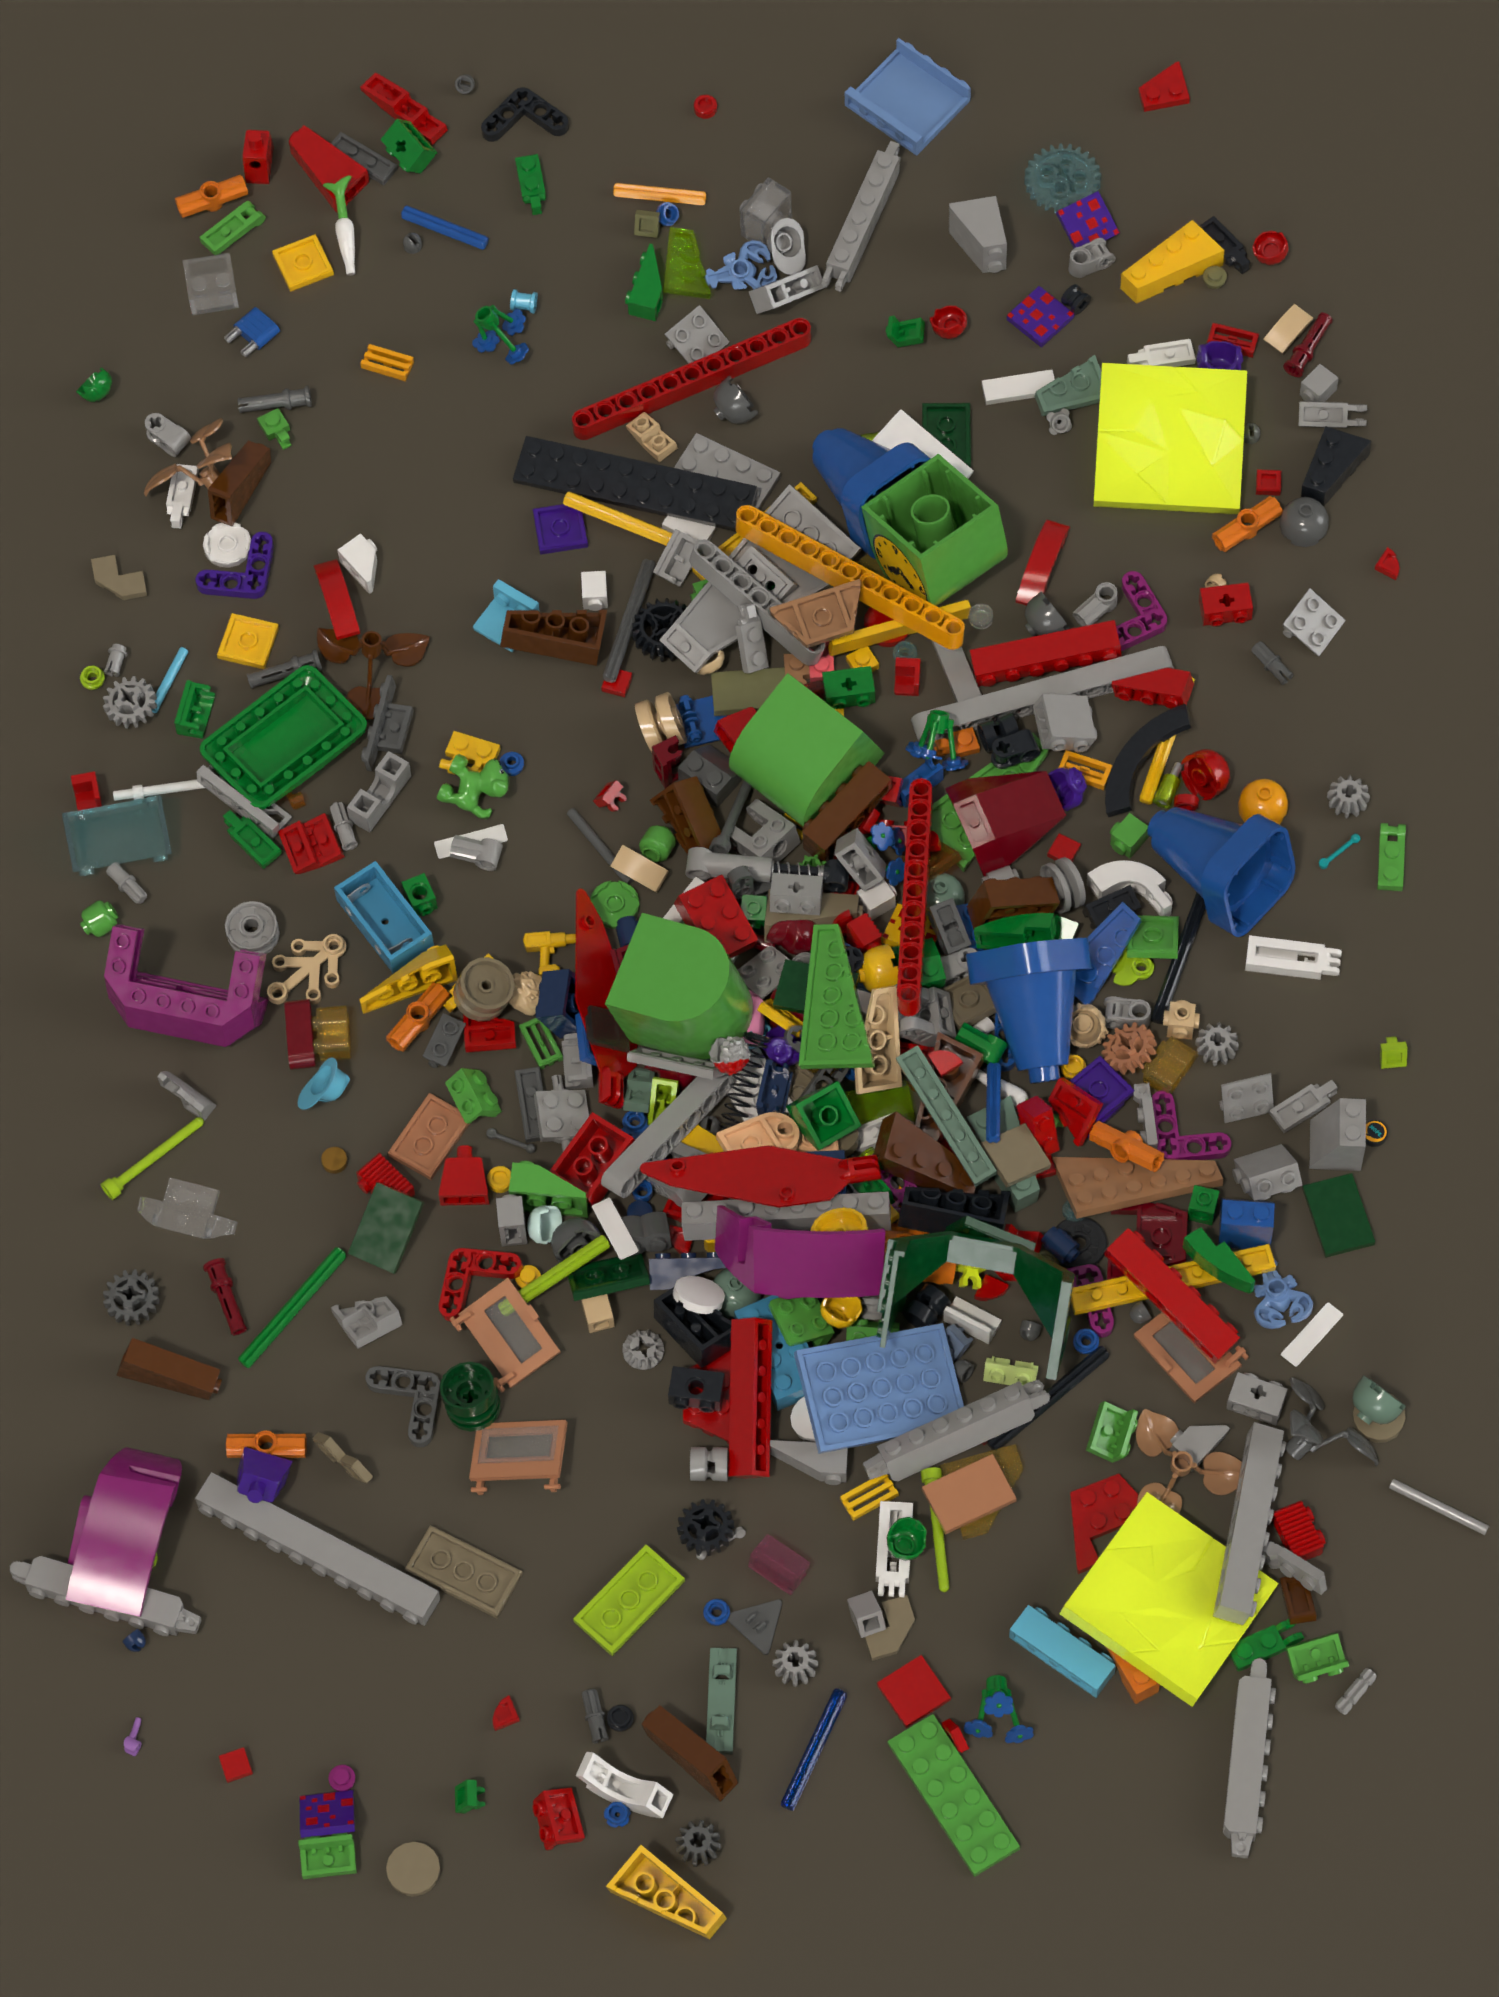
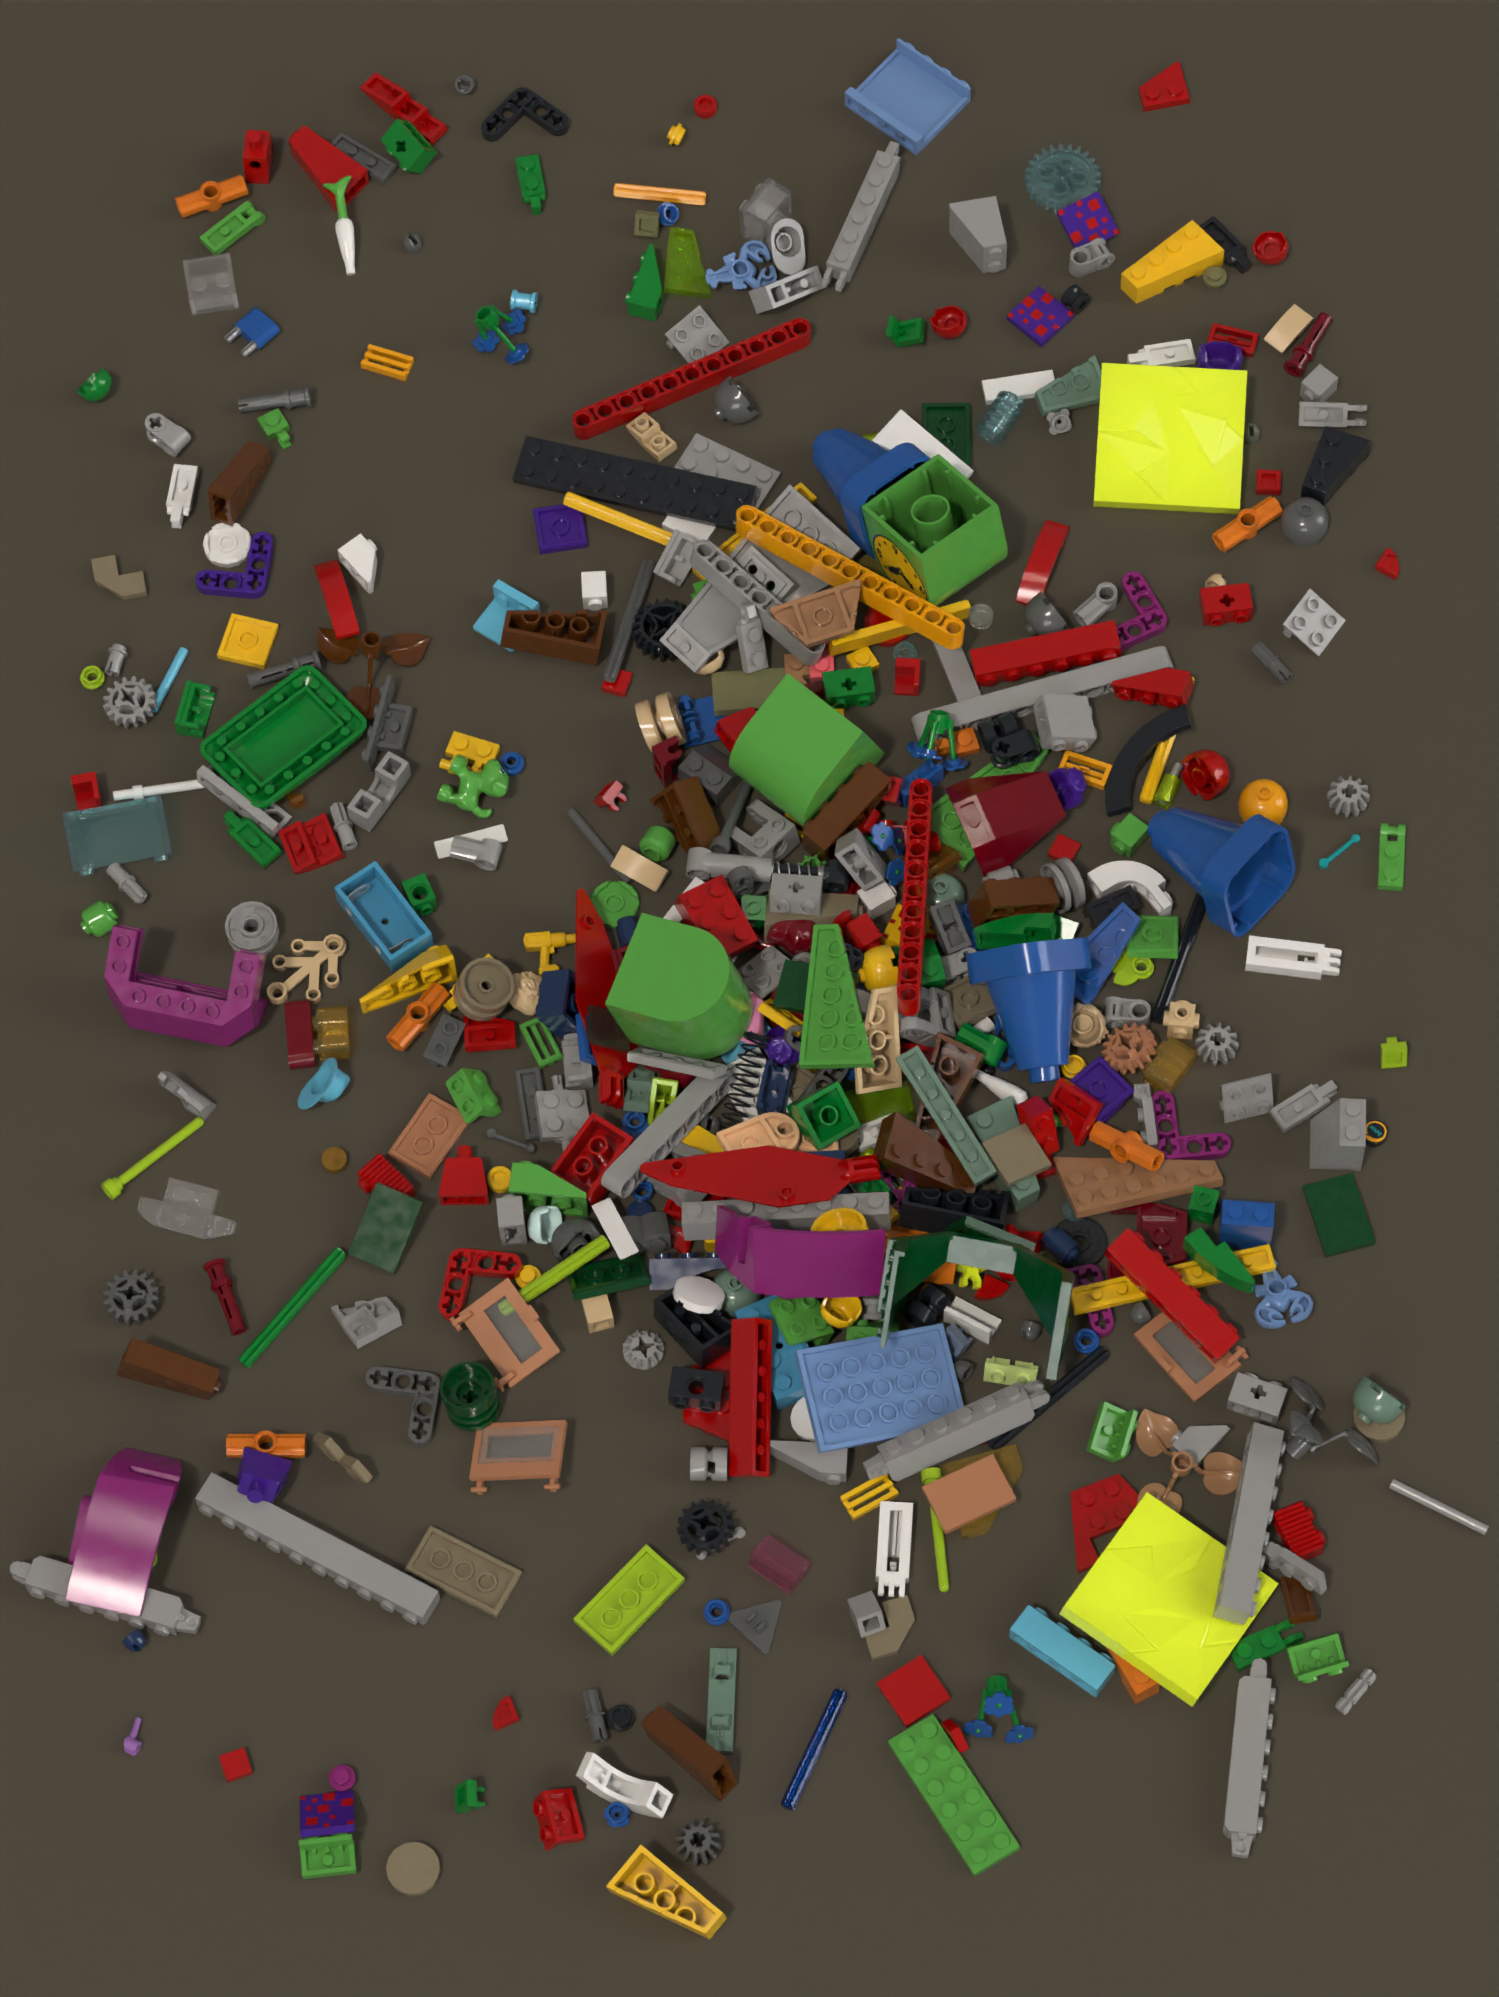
(208, 474): medium nougat plant -> none
(302, 262): yellow tile -> none
(444, 227): blue axle -> none
(676, 134): none -> yellow plate
(729, 1054): light grey piece -> none
(805, 1666): light grey gear -> none
(906, 1538): green hair -> none
(944, 1061): red tile -> none
(993, 1102): blue axle -> none
(1000, 417): none -> clear light blue piece
(1186, 801): red tile -> none
(1267, 1172): light grey brick -> none
(1312, 1334): white sticker -> none

